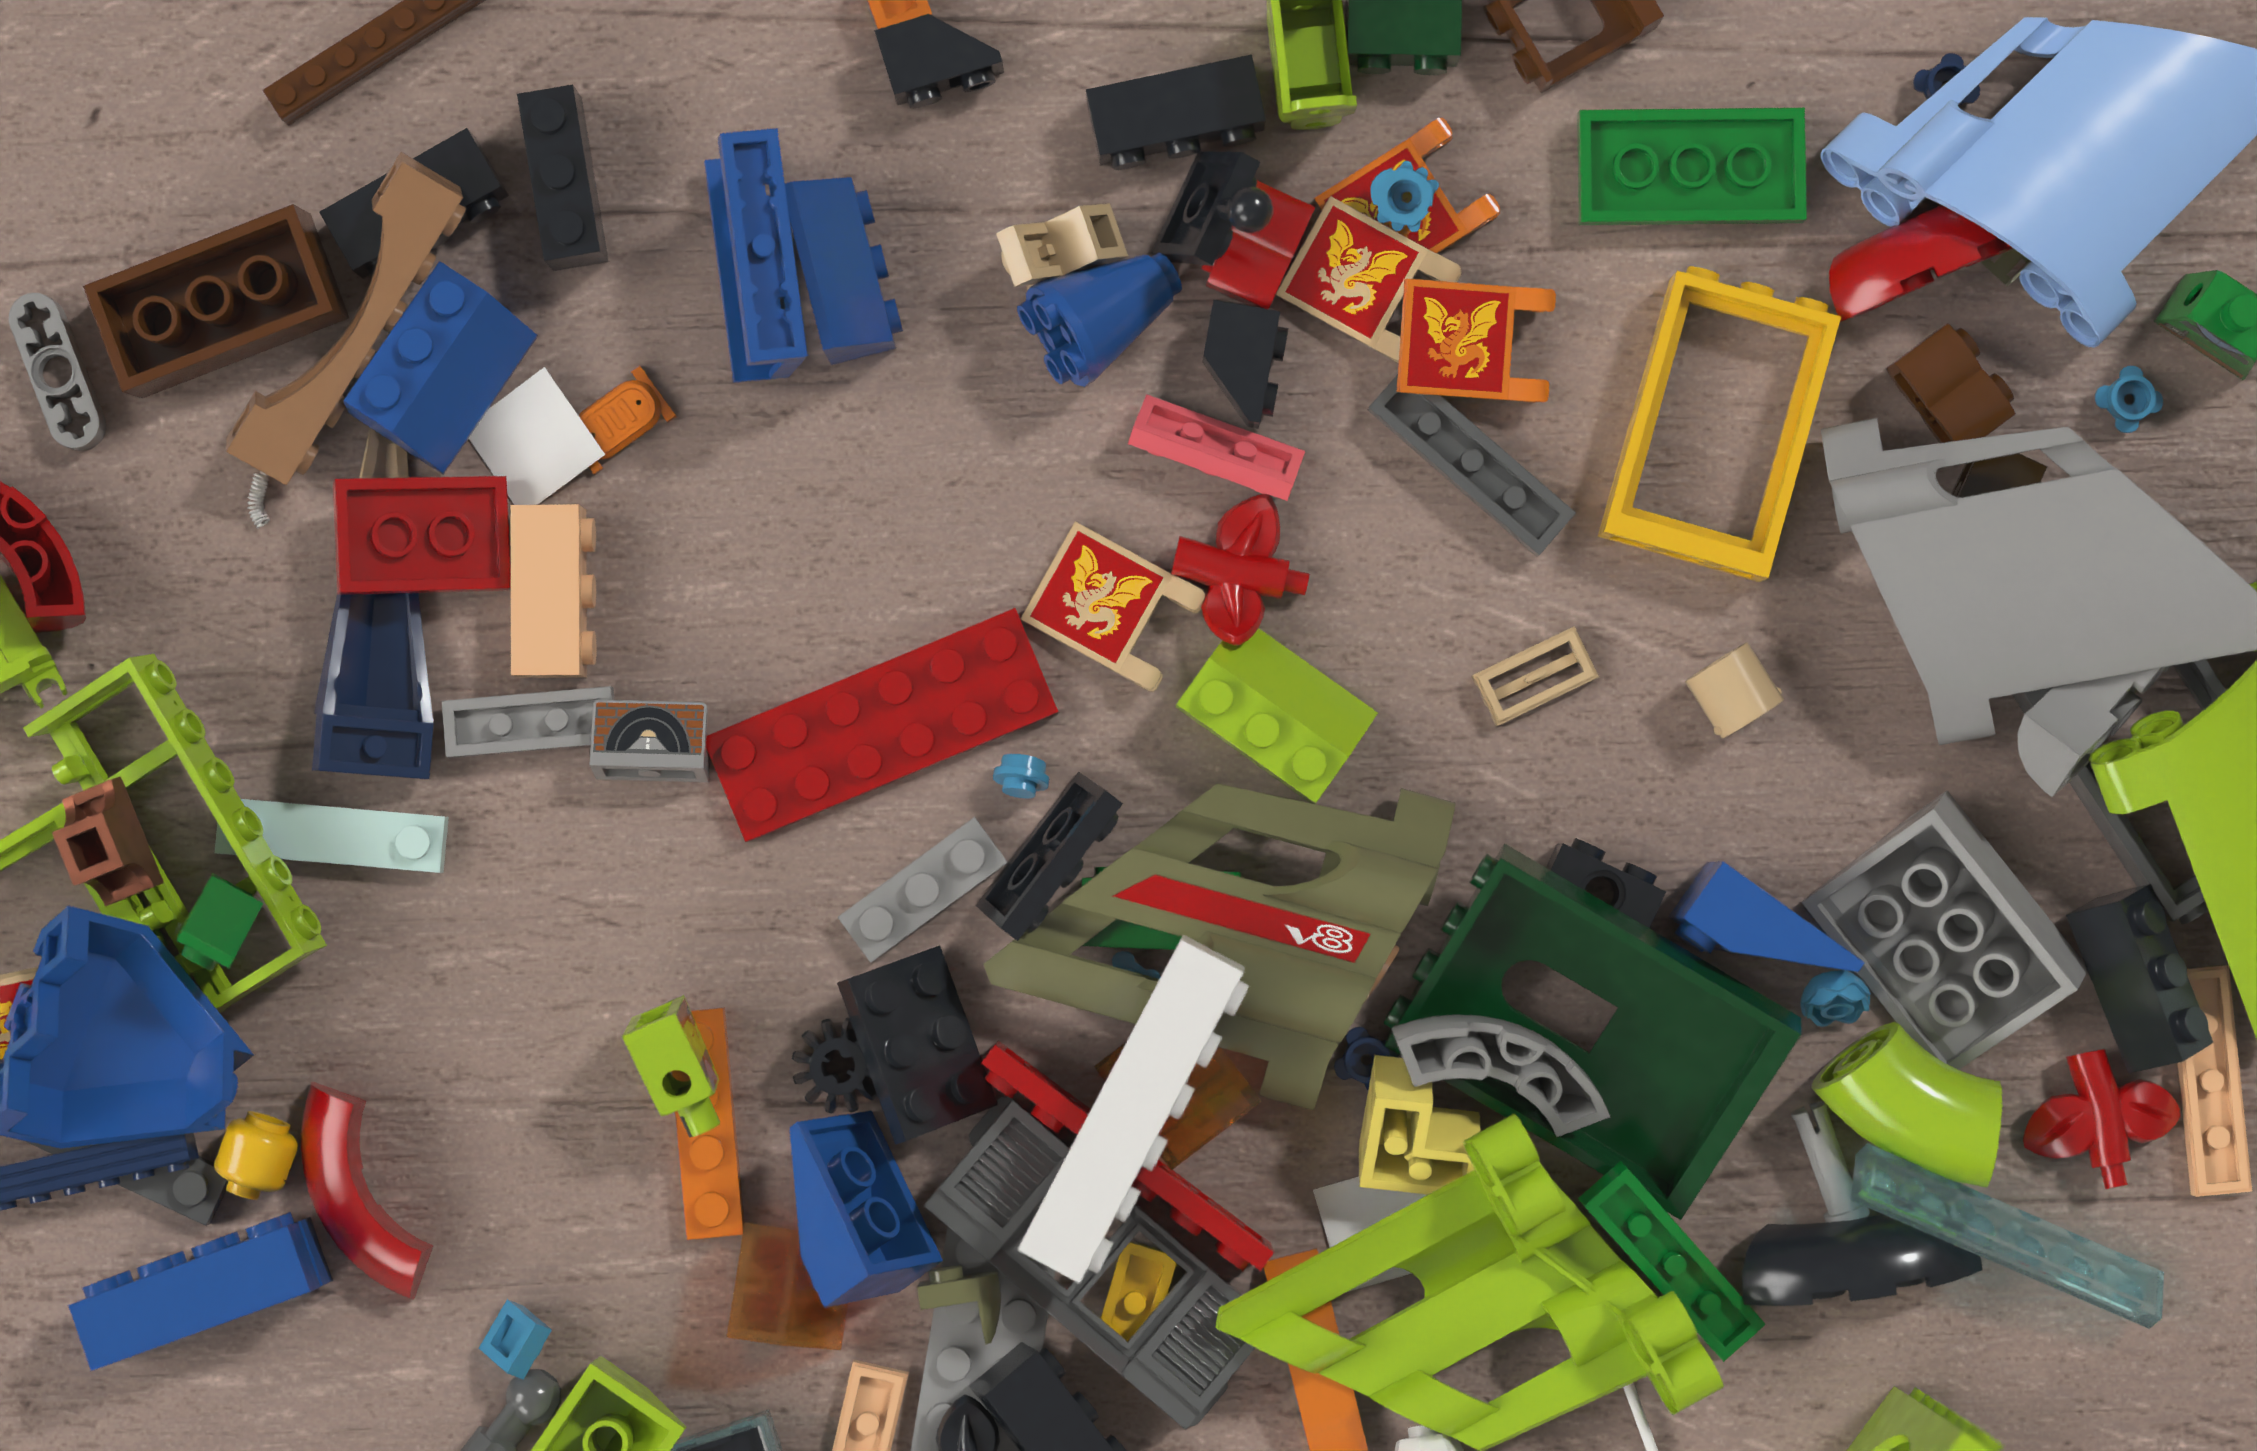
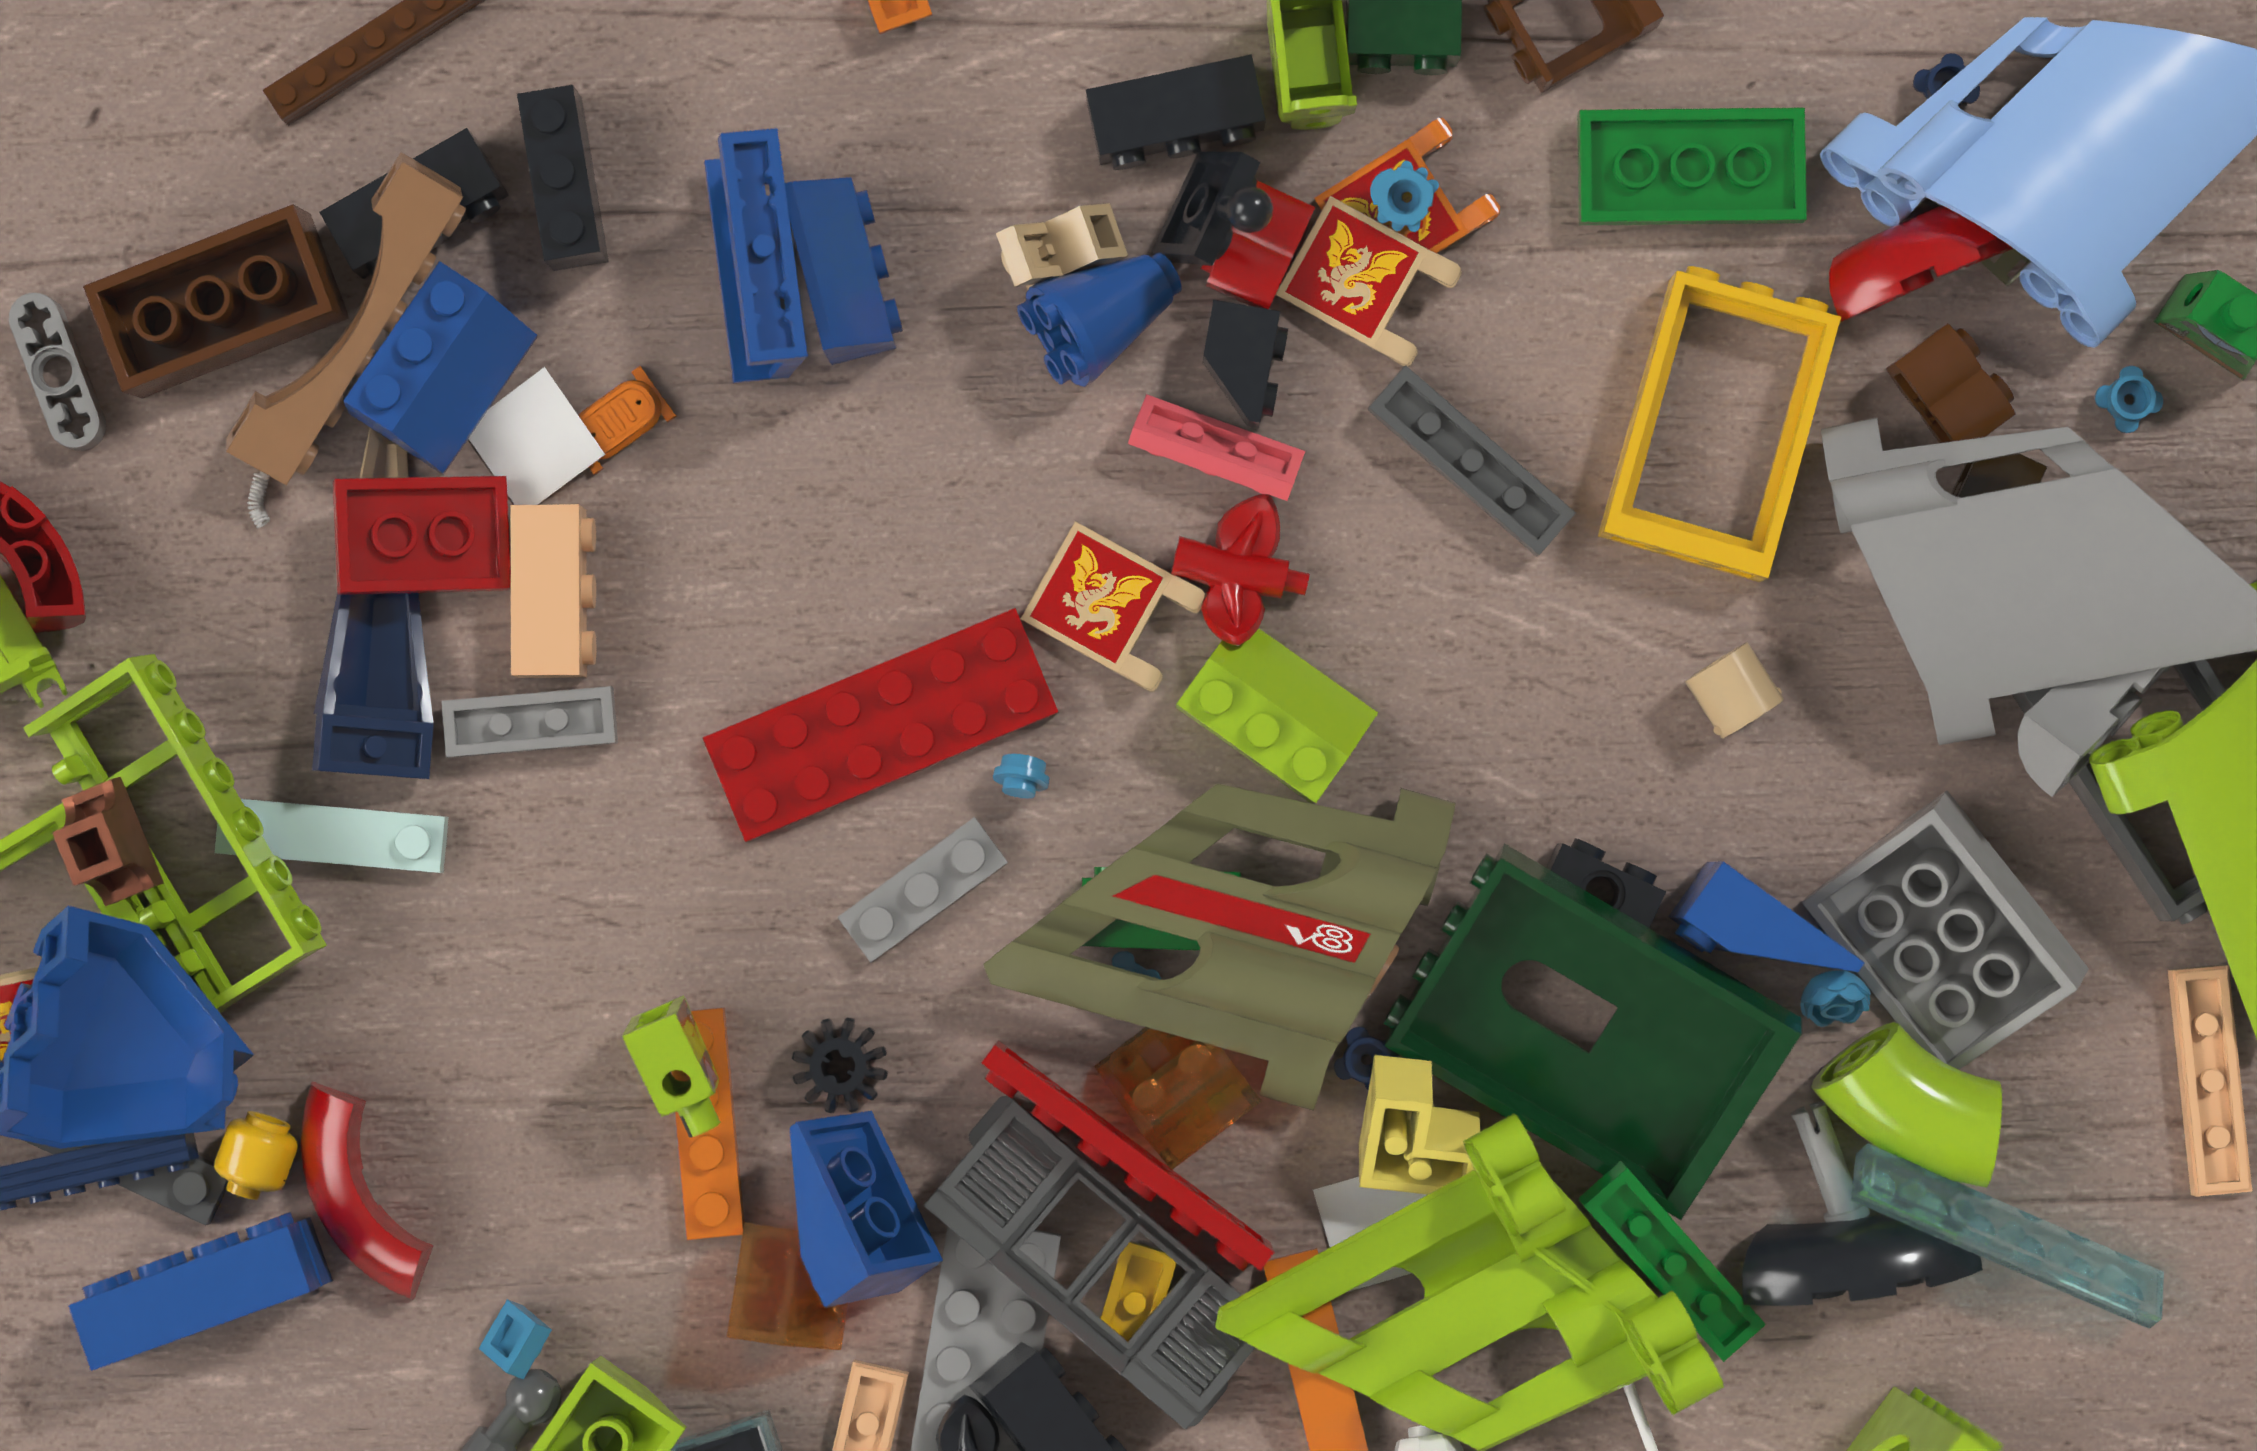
(218, 923): green slope -> none
(649, 741): panel -> none
(917, 1044): black plate -> none
(933, 57): black slope -> none
(950, 1287): olive plate -> none
(1050, 856): black plate -> none
(1132, 1109): white brick -> none
(1461, 340): flag -> none
(1492, 696): tan tile -> none
(1503, 1050): light grey brick -> none
(2100, 1117): red plant -> none
(2140, 979): black brick -> none

